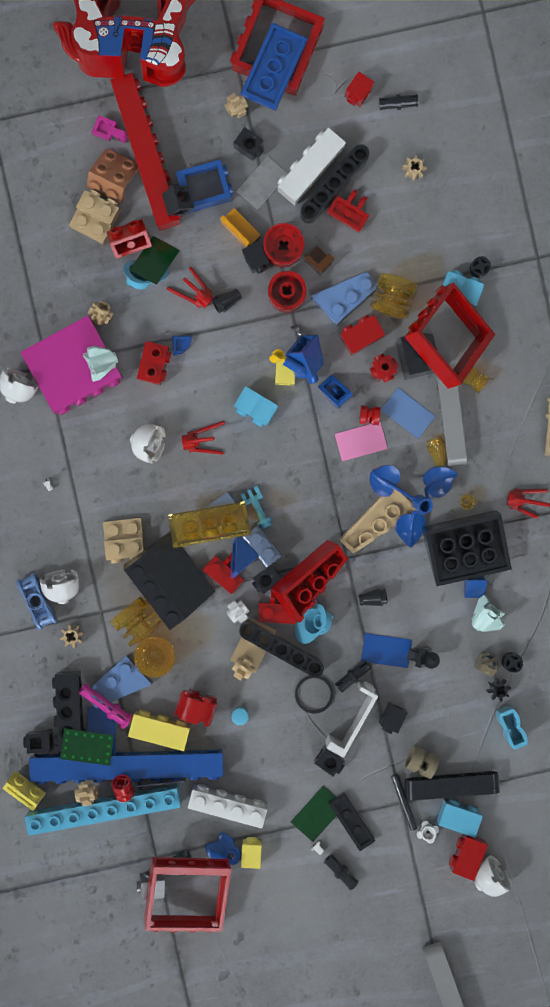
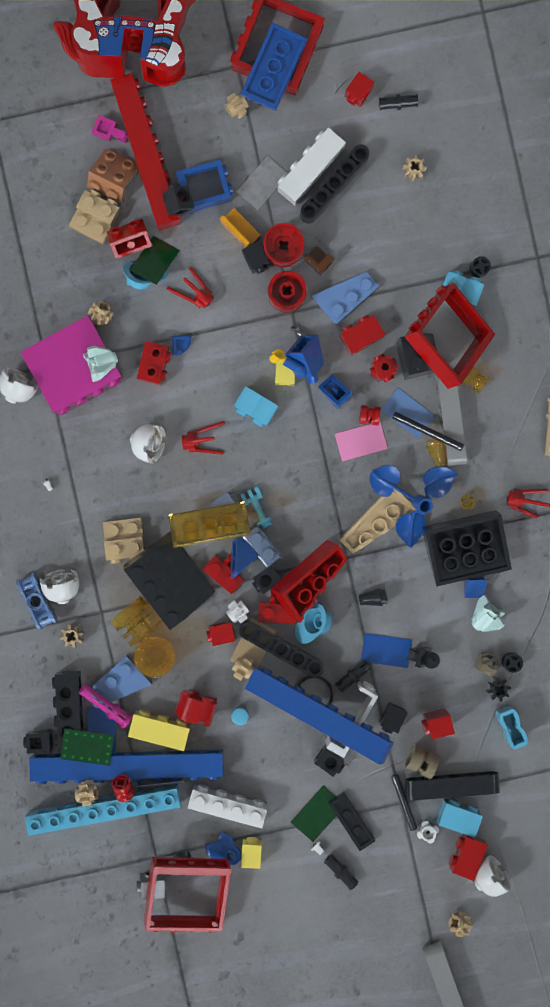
(24, 790): light yellow bracket -> none
(221, 633): none -> red brick
(226, 300): black cone -> none
(248, 136): black brick -> none
(319, 715): none -> blue brick
(348, 213): red hinge -> none
(392, 300): clear yellow wheel -> none
(428, 431): none -> black bar
(437, 724): none -> red brick
(460, 924): none -> tan gear

